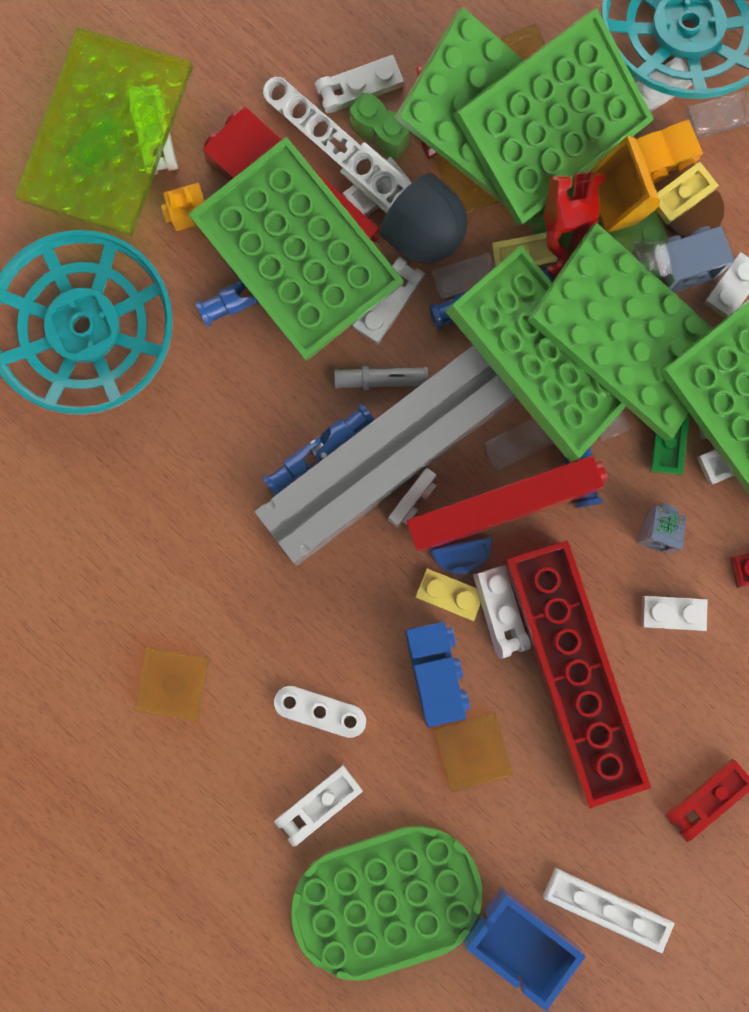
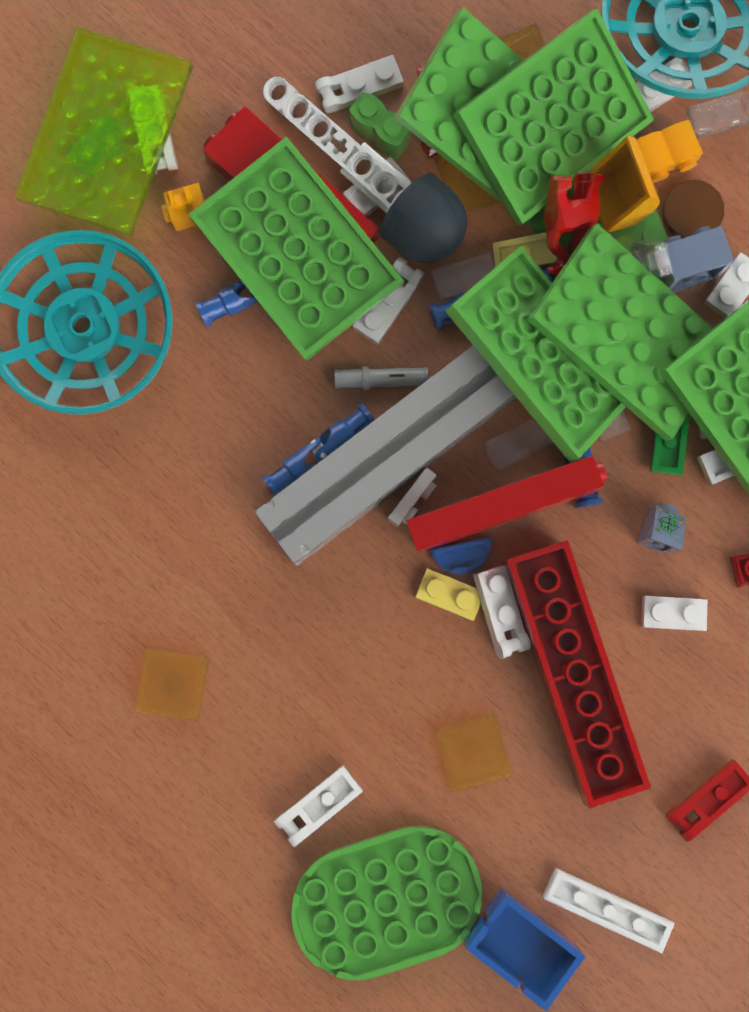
(335, 711): white plate -> none
(437, 674): blue piece -> none
(685, 192): light yellow plate -> none

